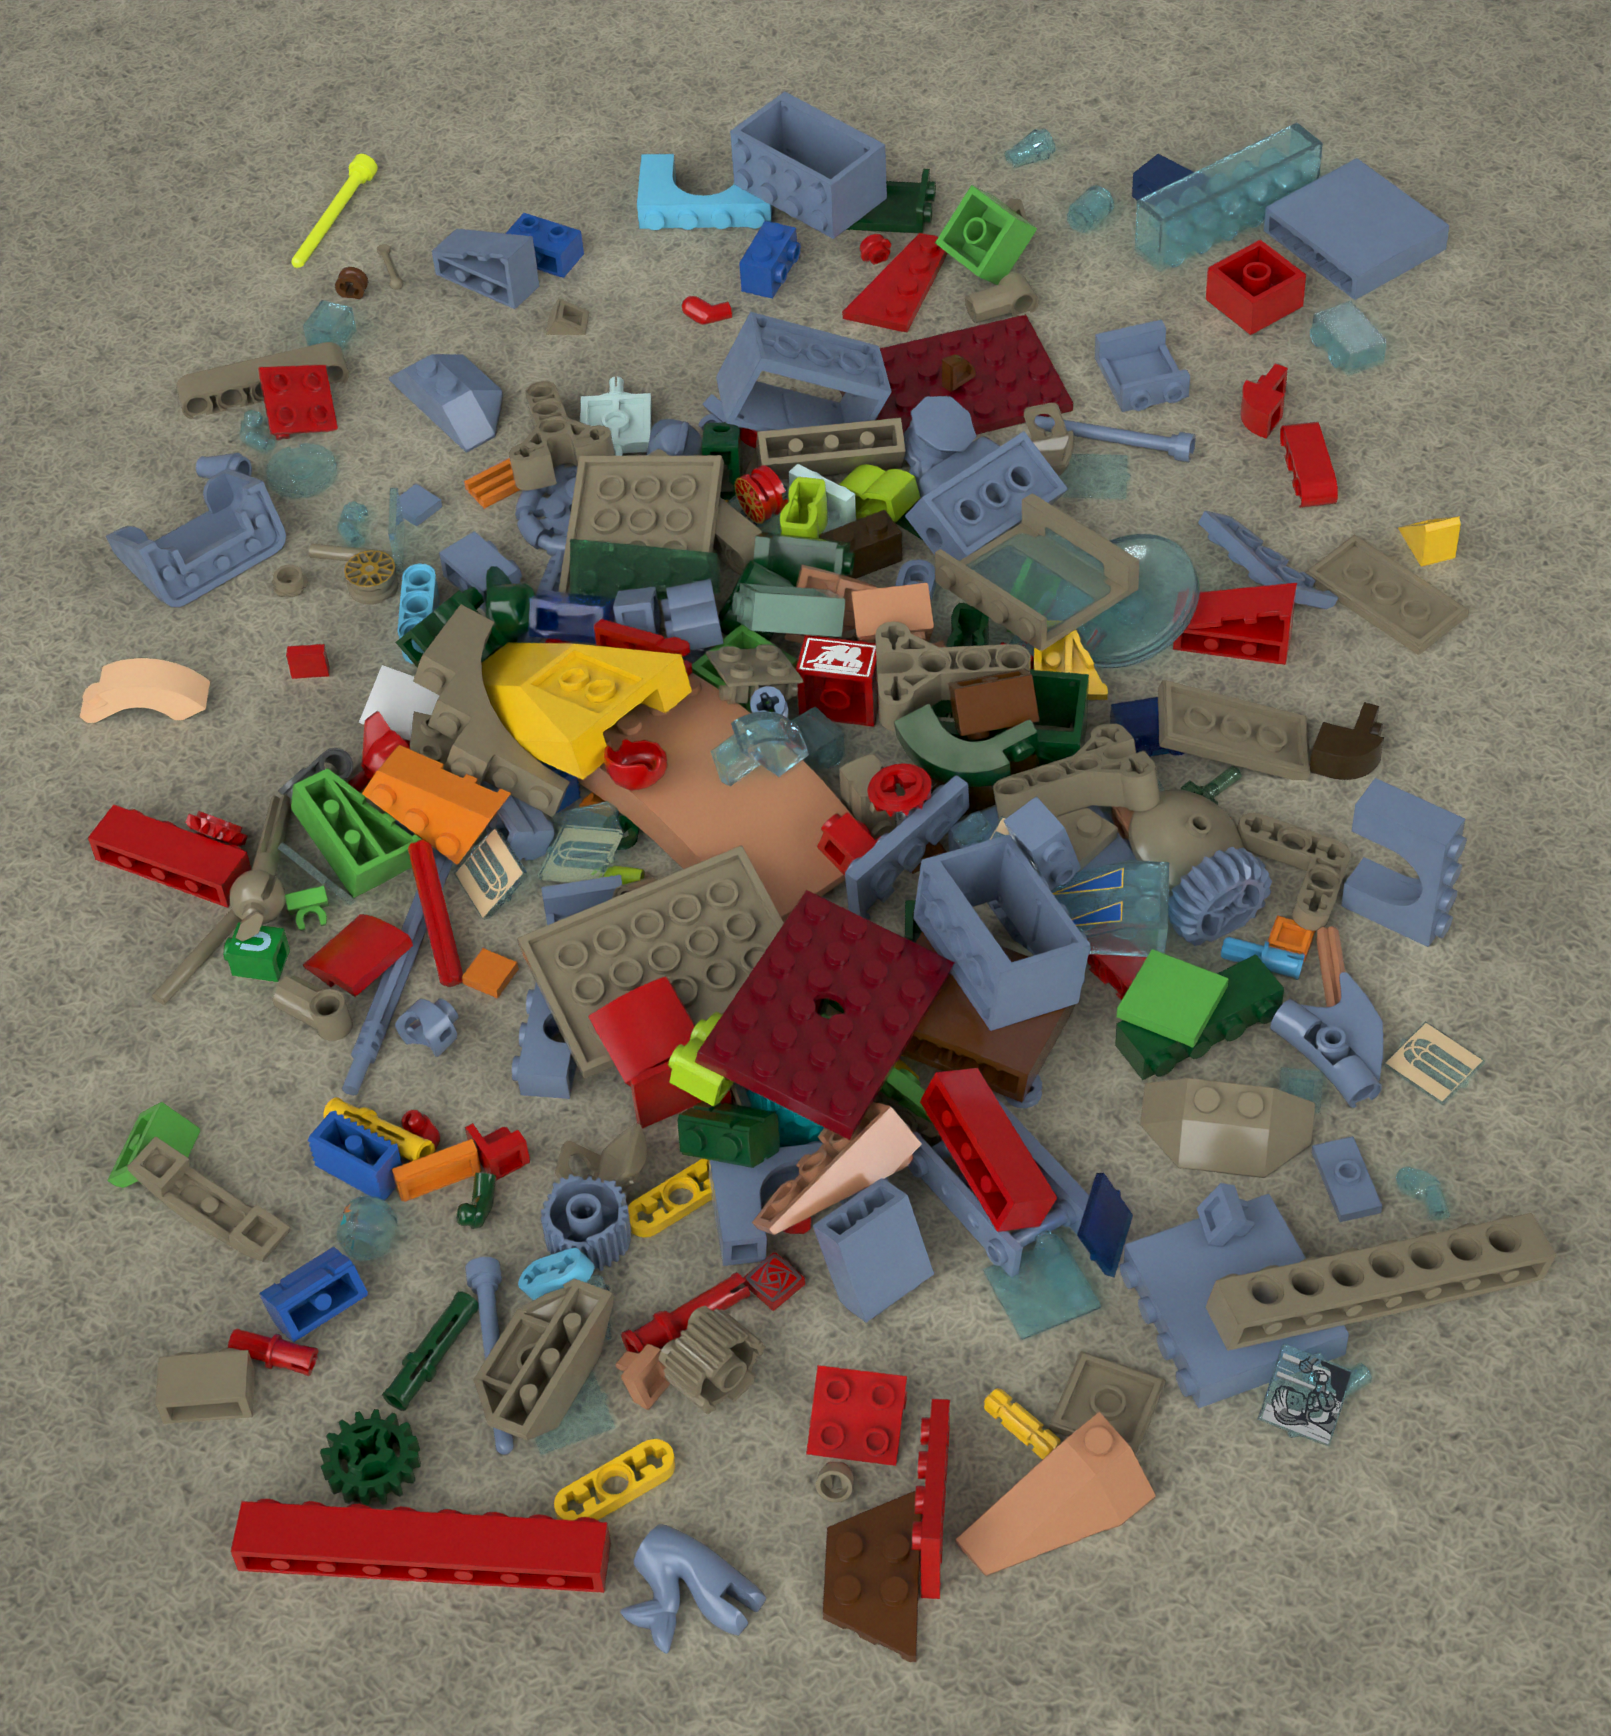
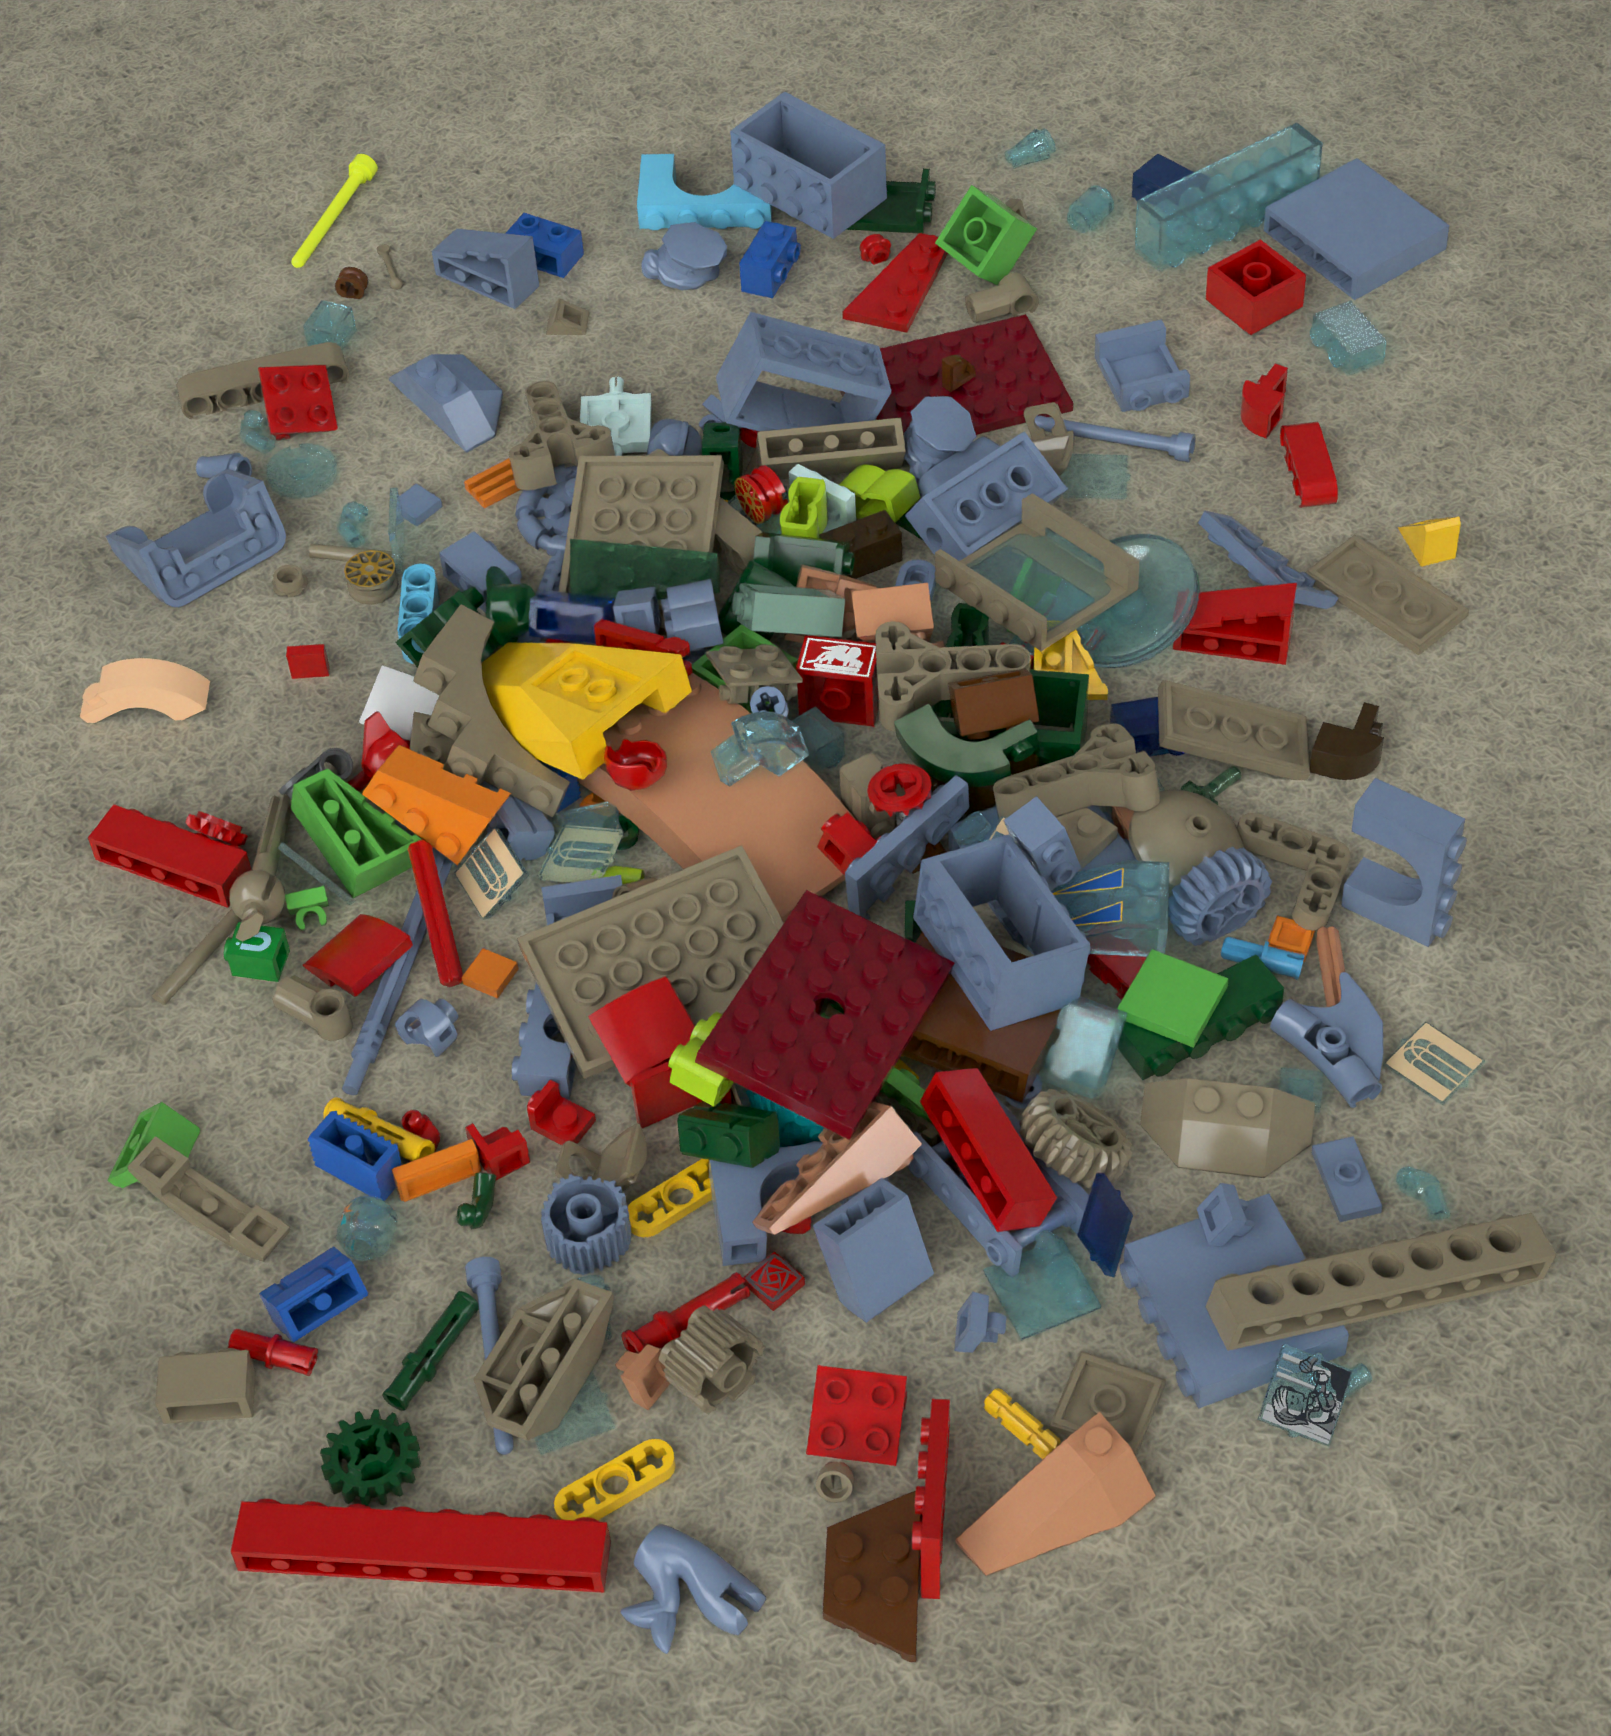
(553, 1271): medium azure beam -> none
(558, 1117): none -> red bracket
(686, 258): none -> sand blue piece
(705, 313): red arm -> none
(977, 1324): none -> sand blue tile
(1074, 1137): none -> dark tan gear
(1085, 1046): none -> clear light blue brick

